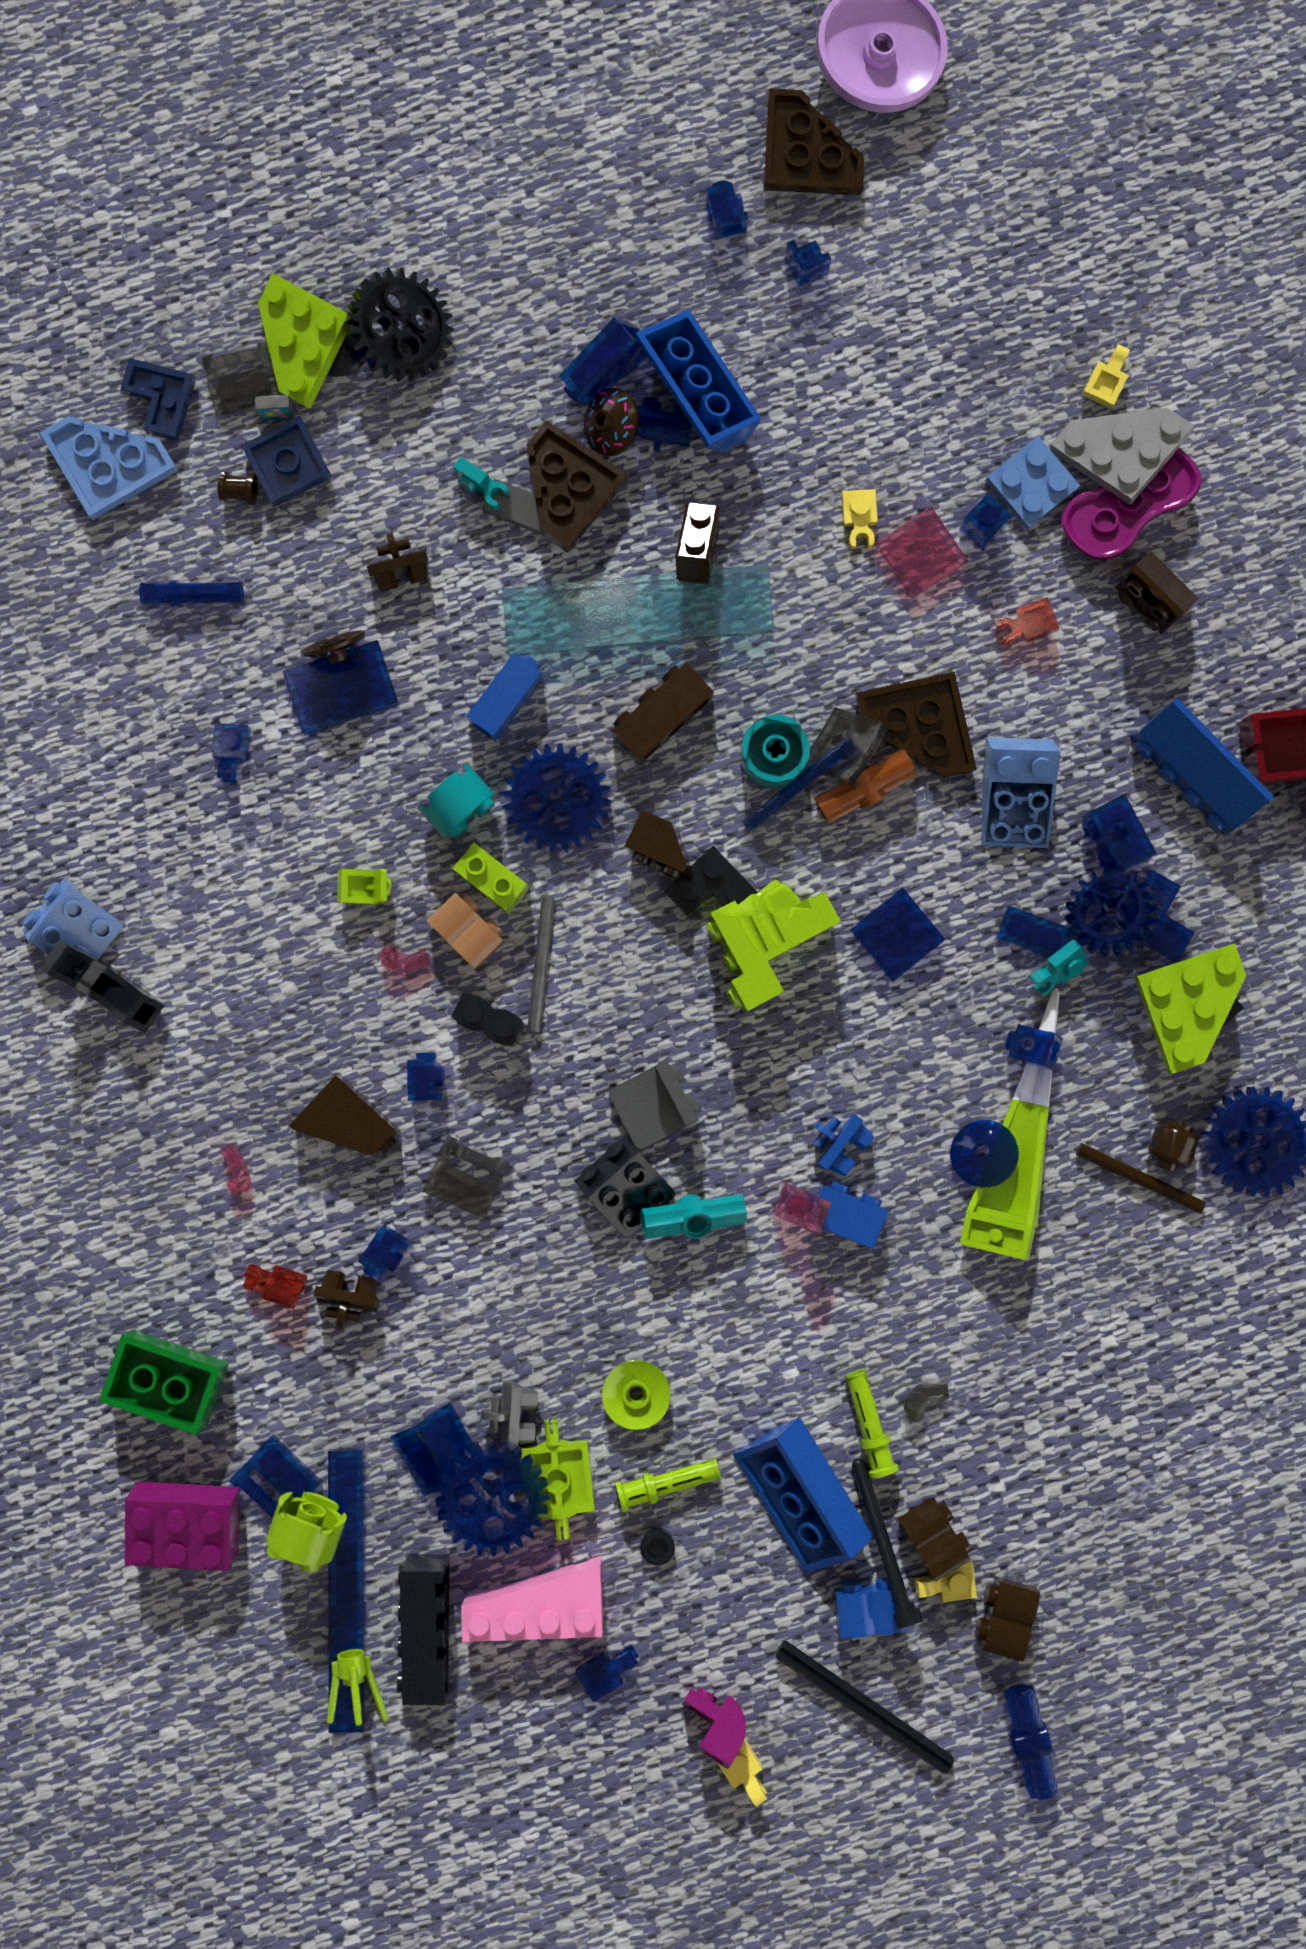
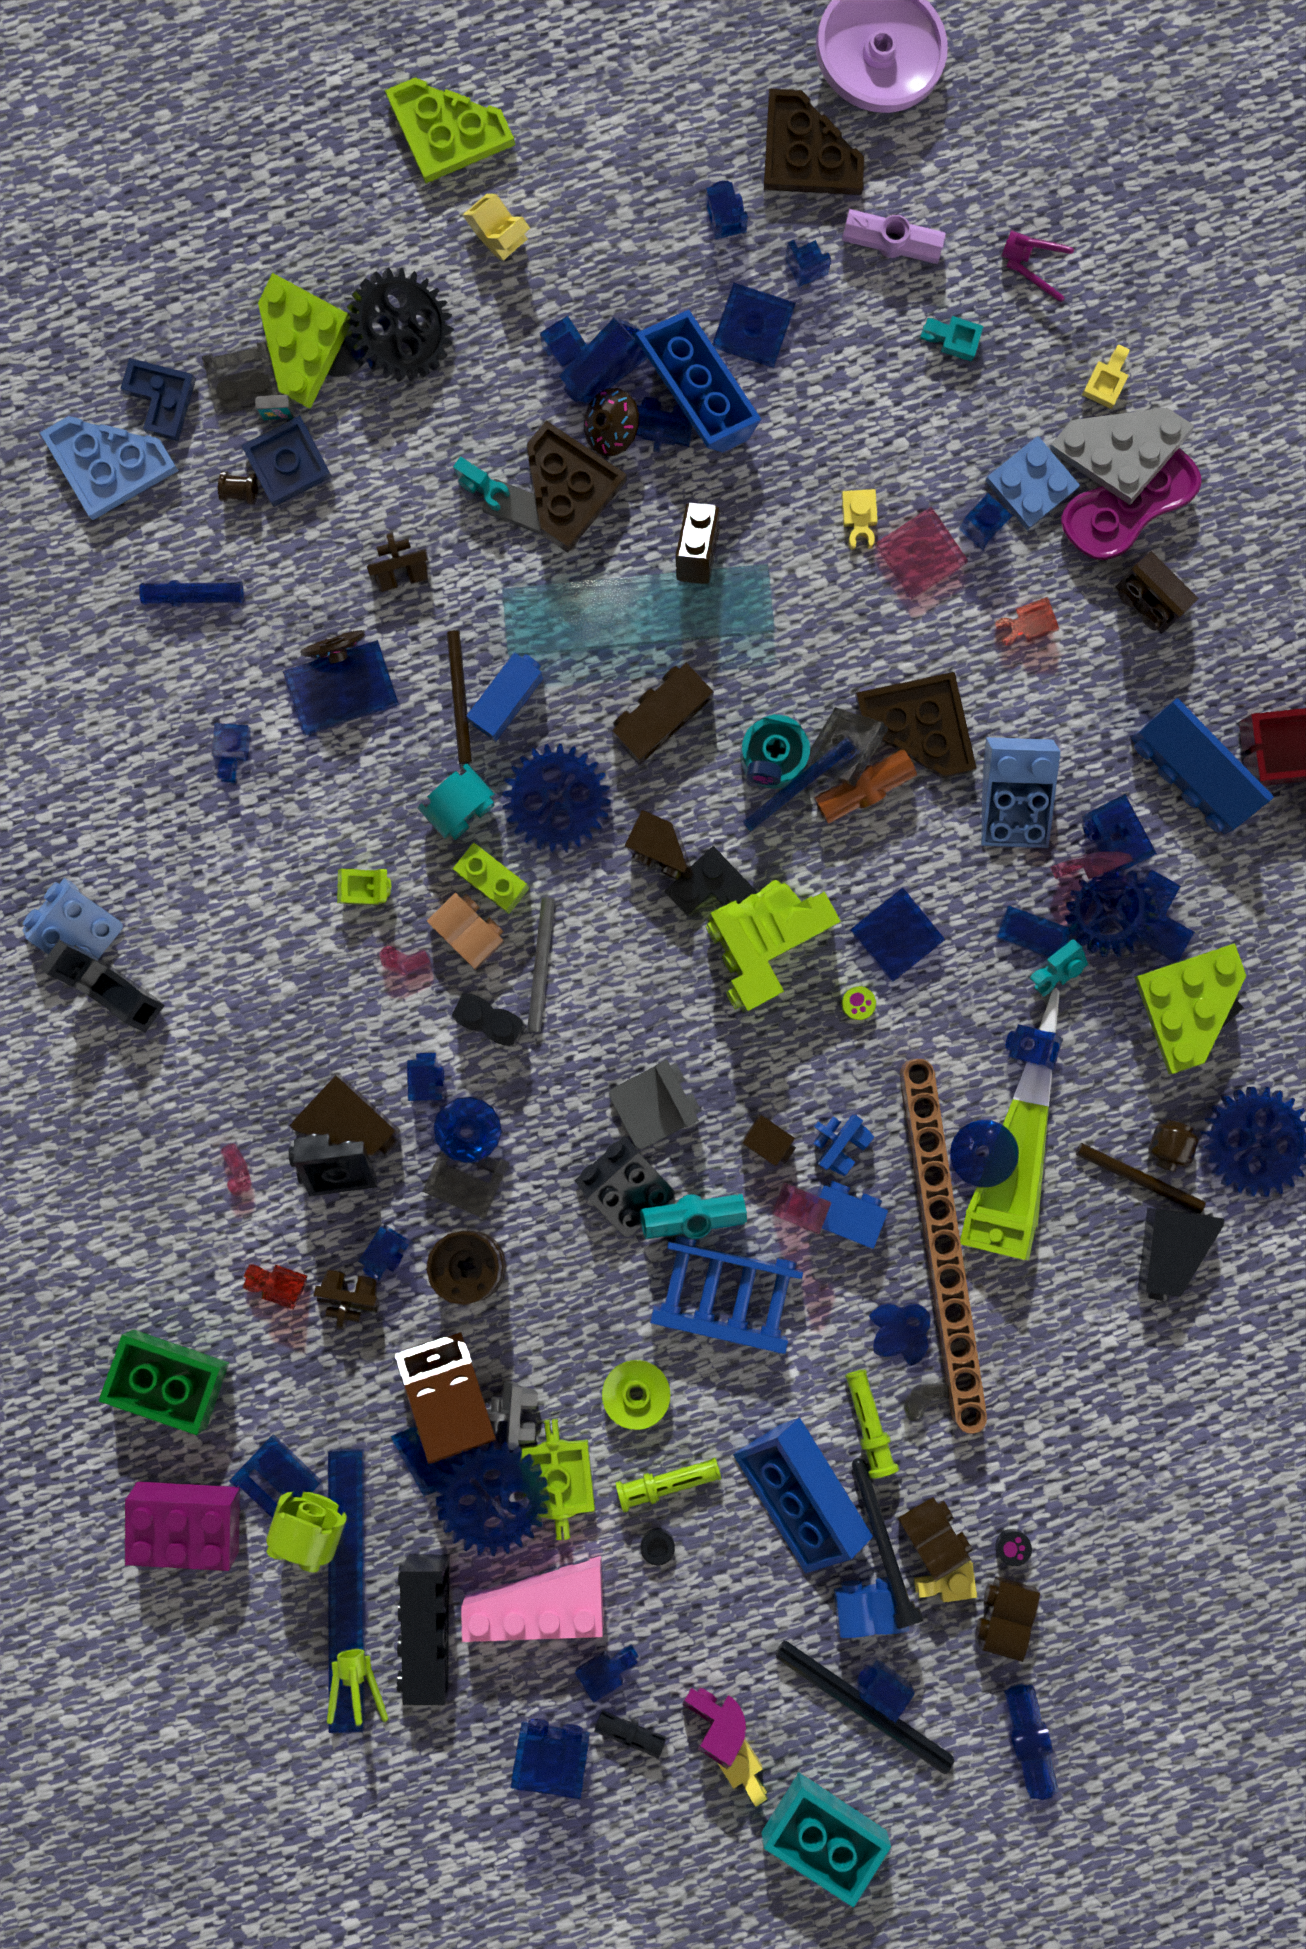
(331, 1167): none -> black plate
(444, 1397): none -> reddish brown slope
(446, 128): none -> lime plate
(449, 1276): none -> dark brown wheel
(459, 697): none -> dark brown bar
(472, 1115): none -> clear blue dish
(496, 226): none -> light yellow brick
(550, 1759): none -> clear blue slope
(562, 341): none -> clear blue panel
(630, 1734): none -> black pin
(703, 1320): none -> blue fence
(753, 325): none -> clear blue plate
(764, 773): none -> dark blue tile
(769, 1141): none -> dark brown brick
(826, 1839): none -> teal brick
(858, 1003): none -> lime tile
(872, 232): none -> lavender piece
(885, 1689): none -> clear blue brick
(897, 1335): none -> clear blue plate
(952, 1258): none -> medium nougat beam
(958, 337): none -> teal plate
(1013, 1547): none -> black tile
(1019, 248): none -> magenta plant
(1093, 864): none -> clear pink slope
(1174, 1250): none -> black slope

